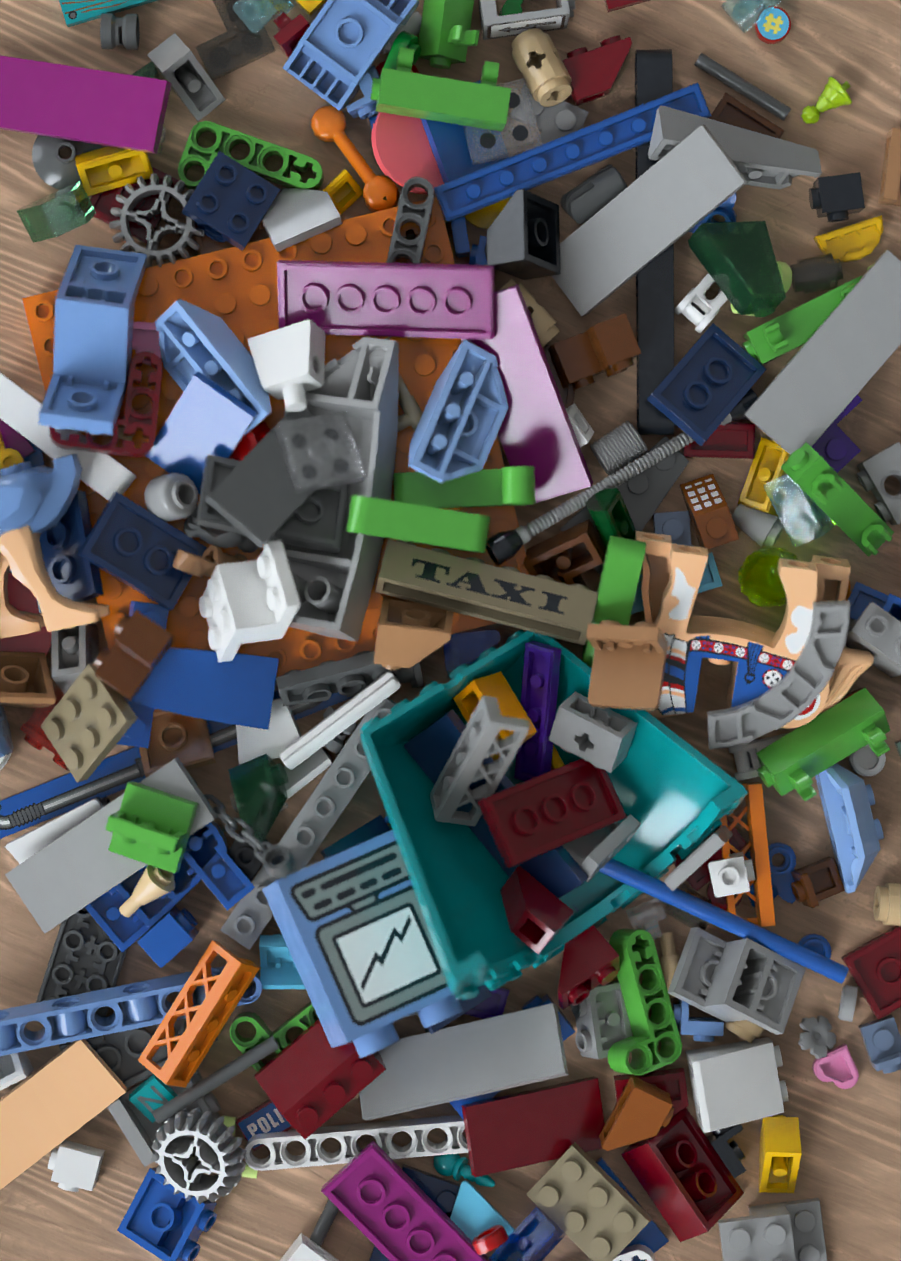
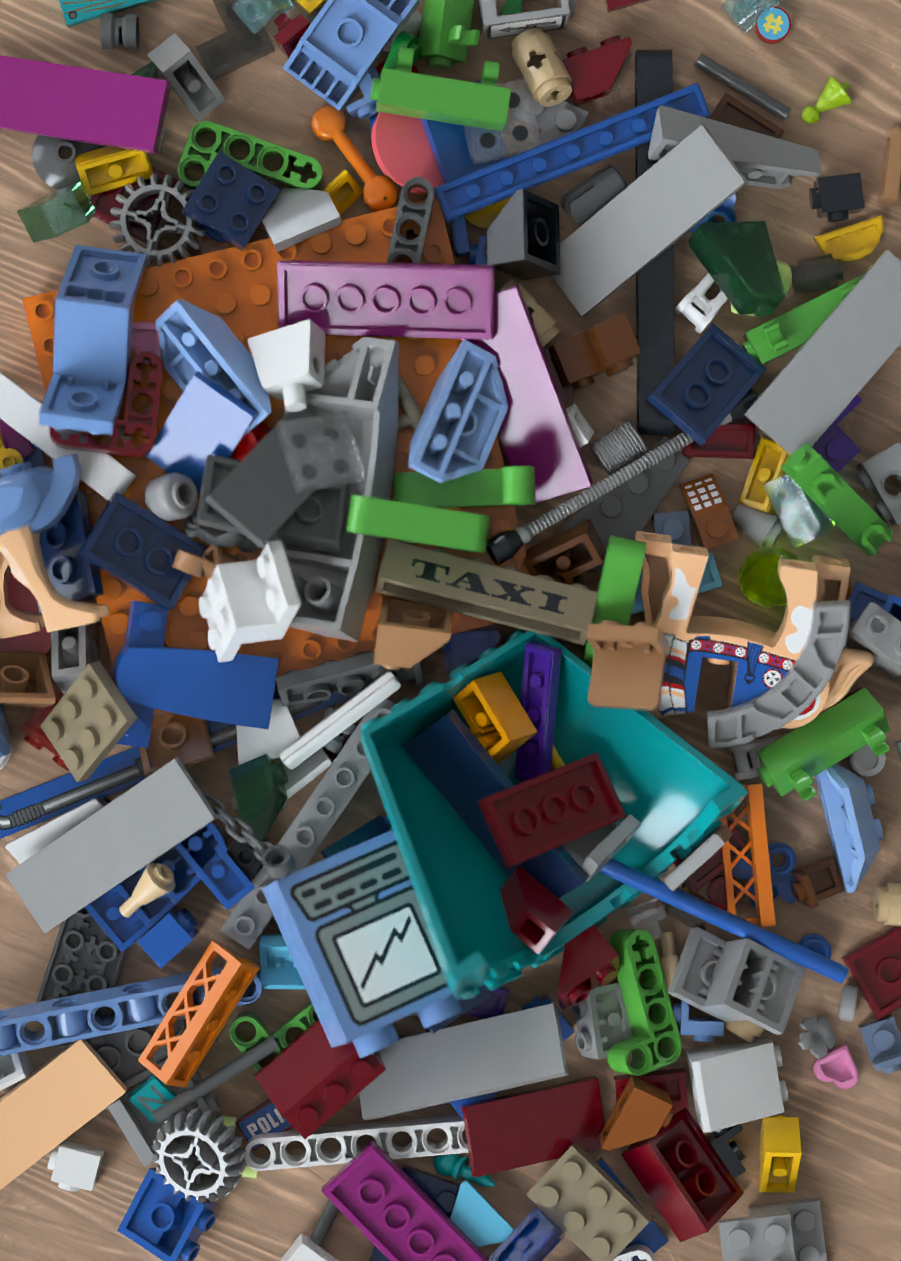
(134, 656): reddish brown brick -> none
(152, 826): bright green bracket -> none
(467, 765): light grey fence -> none
(490, 1239): red tile -> none
(592, 732): light grey brick -> none
(610, 515): dark green brick -> none
(731, 875): white bracket -> none

